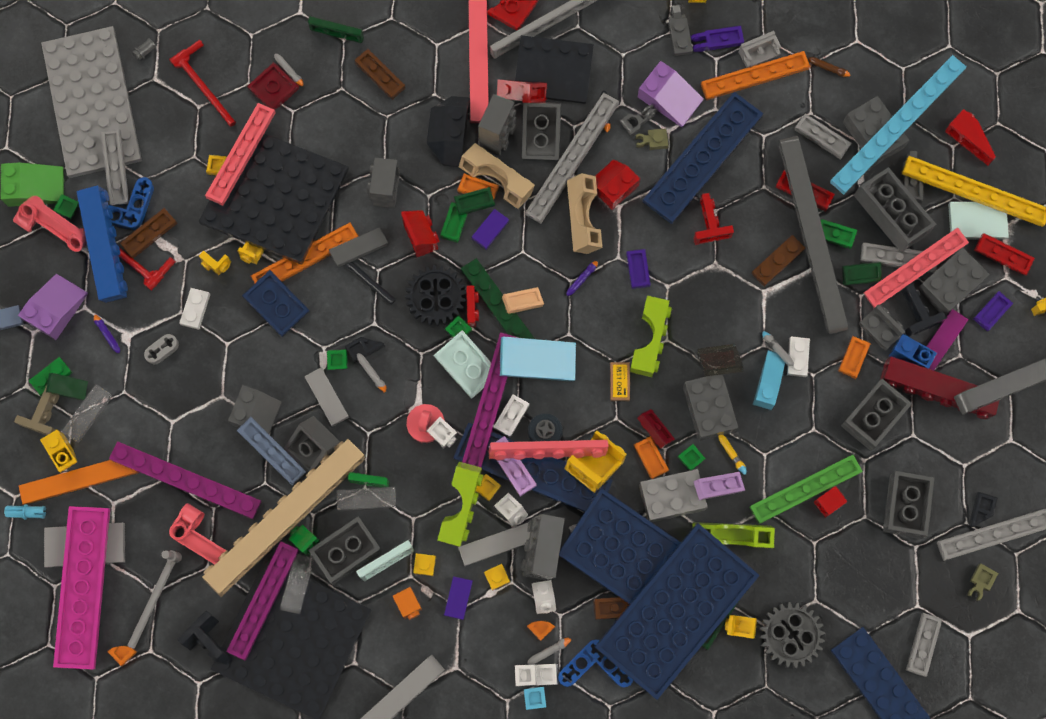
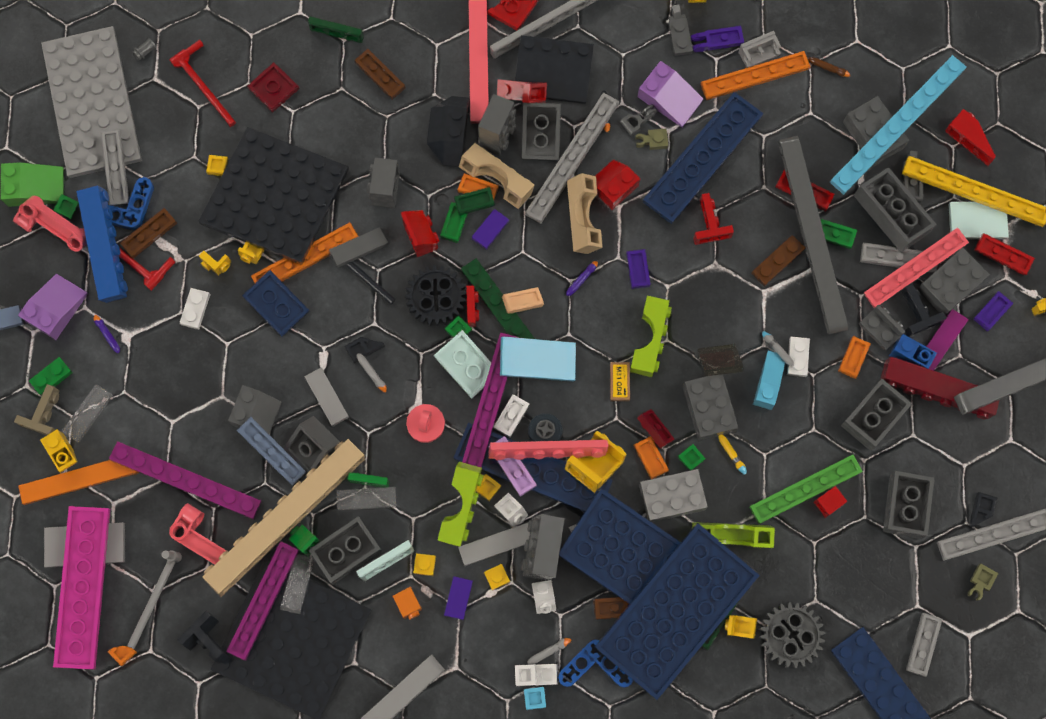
(25, 511): medium azure axle -> none
(66, 386): dark green tile -> none
(163, 353): light grey beam -> none
(240, 154): coral plate -> none
(288, 69): light grey piece -> none
(337, 359): green plate -> none
(442, 433): white bracket -> none
(541, 629): orange tile -> none
(719, 485): lavender plate -> none
(822, 136): light grey tile -> none
(862, 273): dark green tile -> none

